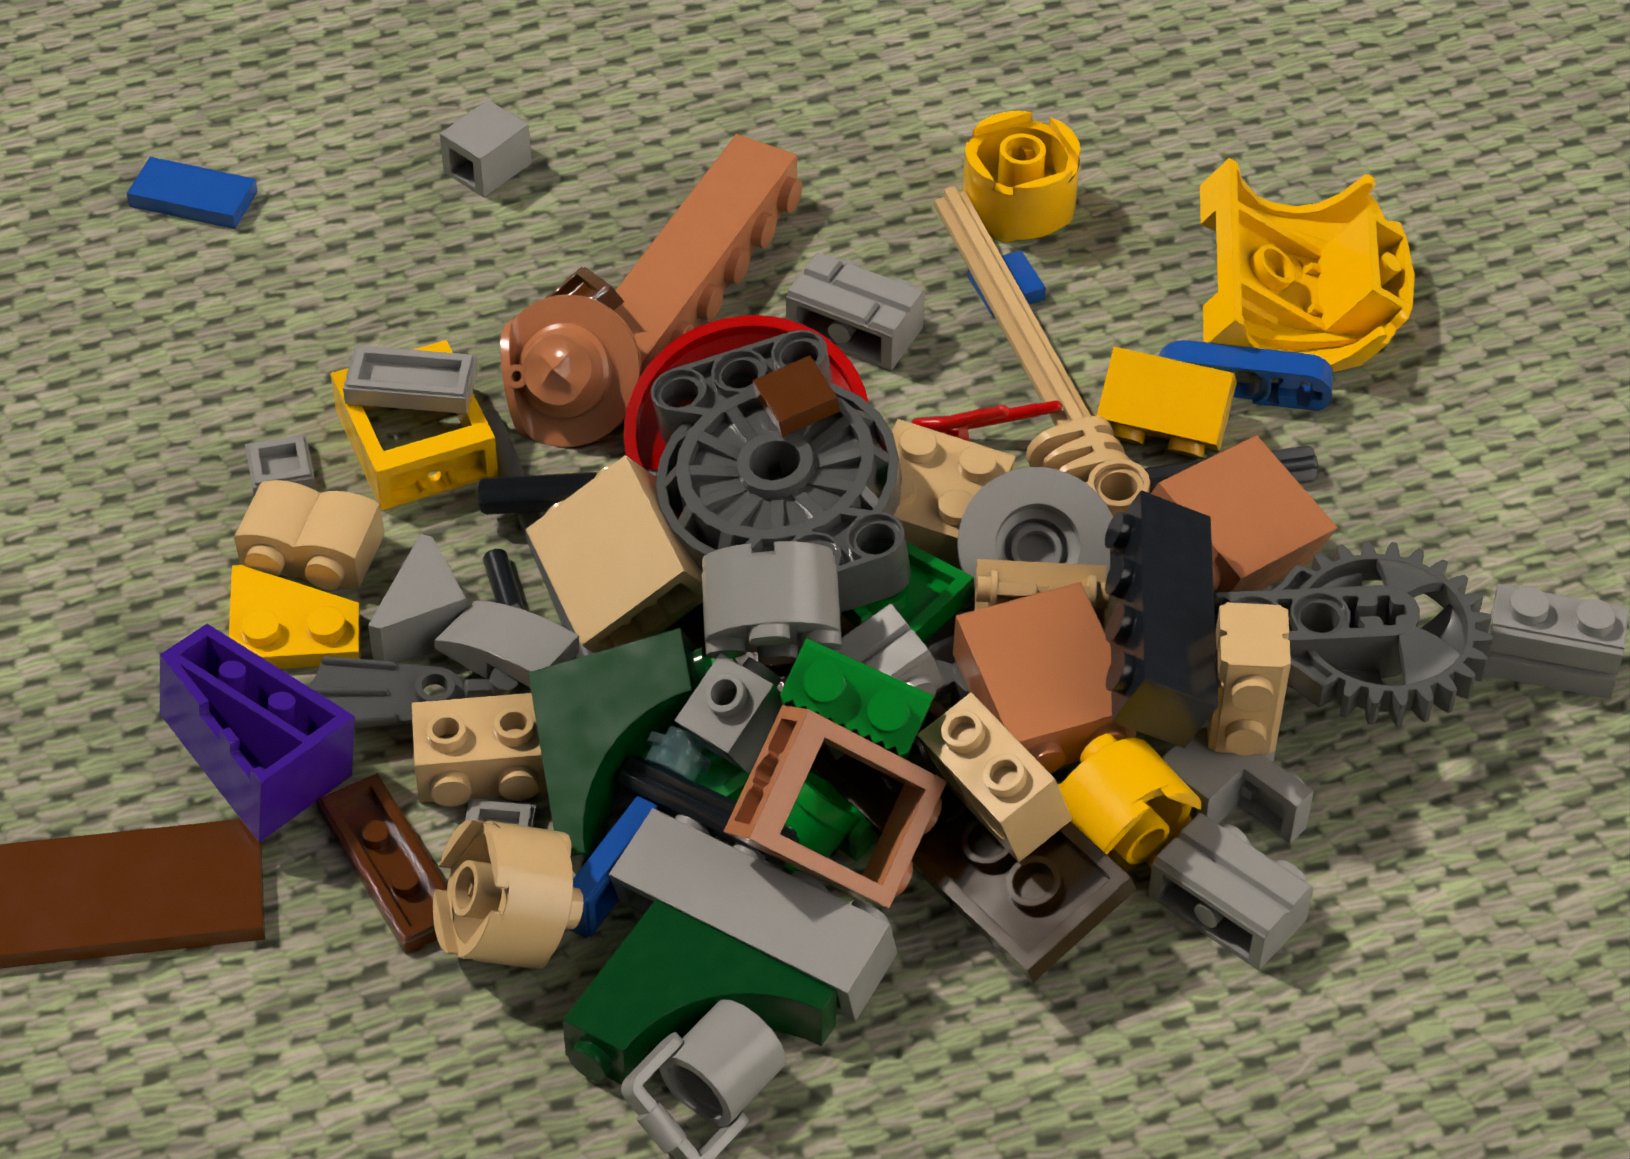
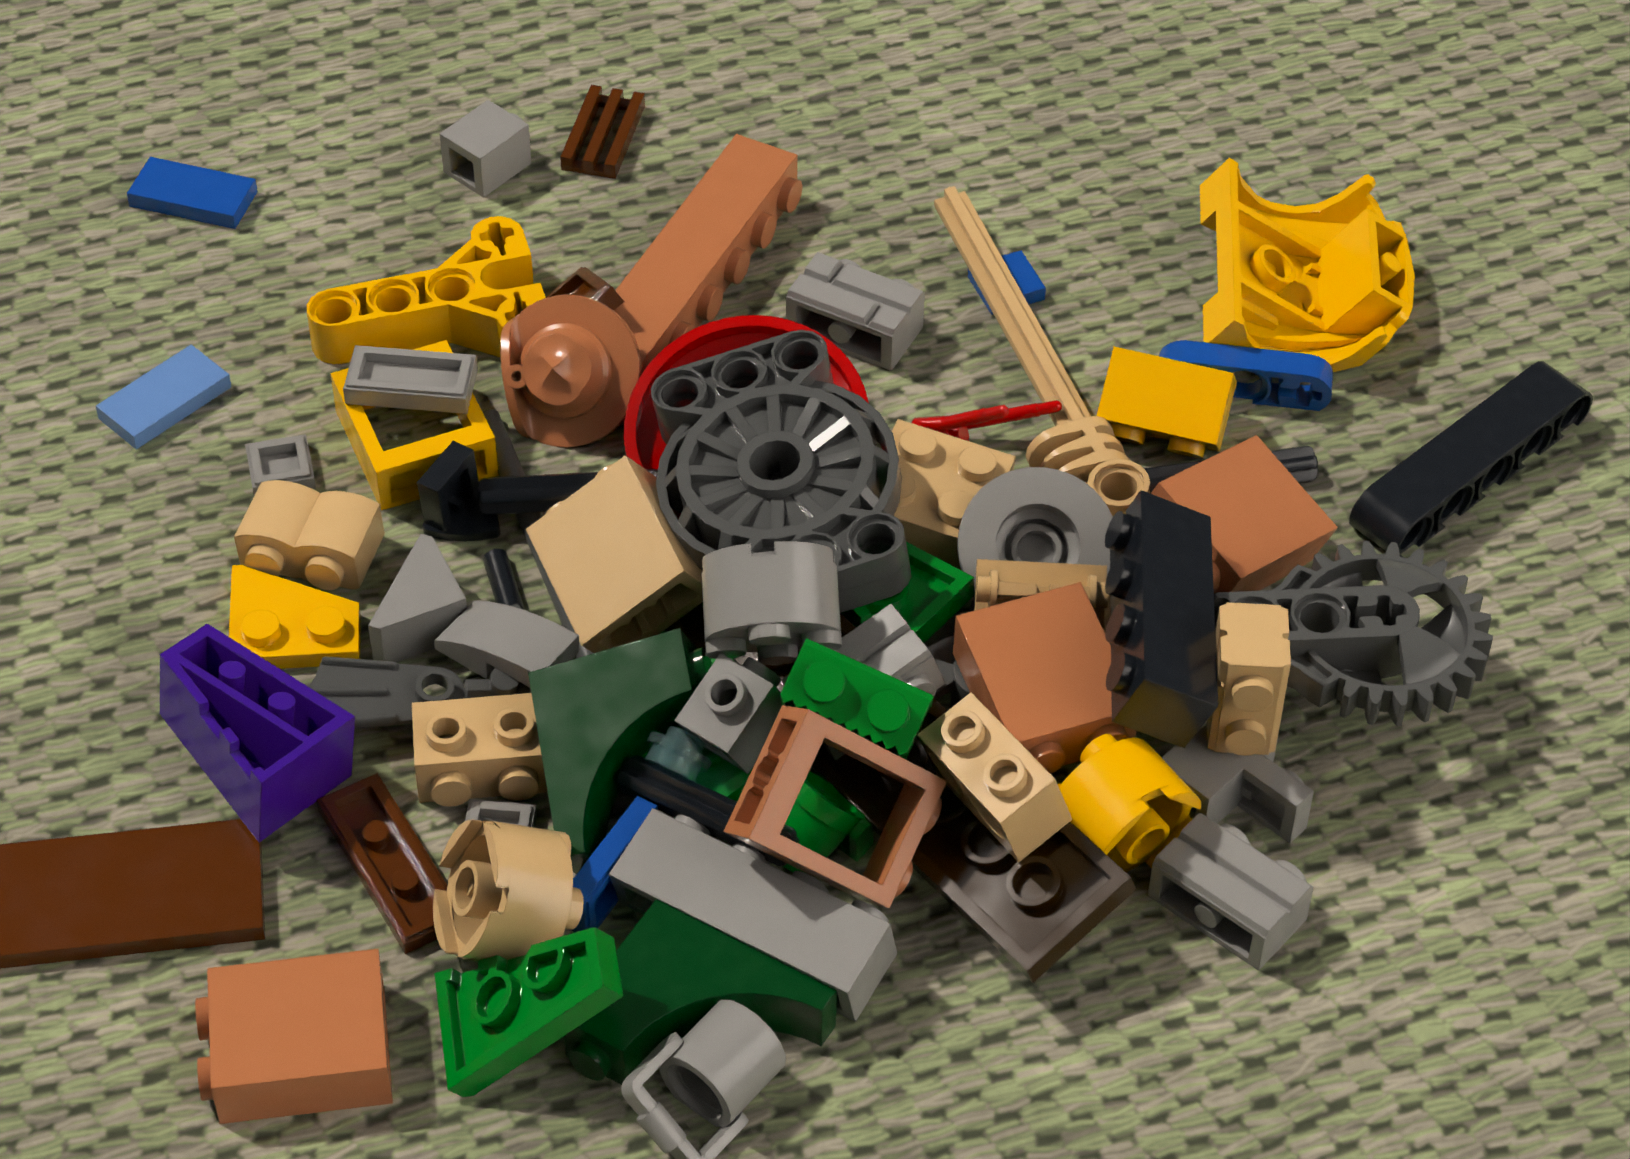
(163, 396): none -> medium blue tile
(295, 1036): none -> nougat brick
(451, 498): none -> black tile
(457, 302): none -> yellow beam
(522, 1005): none -> green wing
(612, 104): none -> reddish brown tile
(796, 396): reddish brown tile -> none
(1022, 175): yellow brick -> none
(1469, 458): none -> black beam
(1556, 640): light grey brick -> none

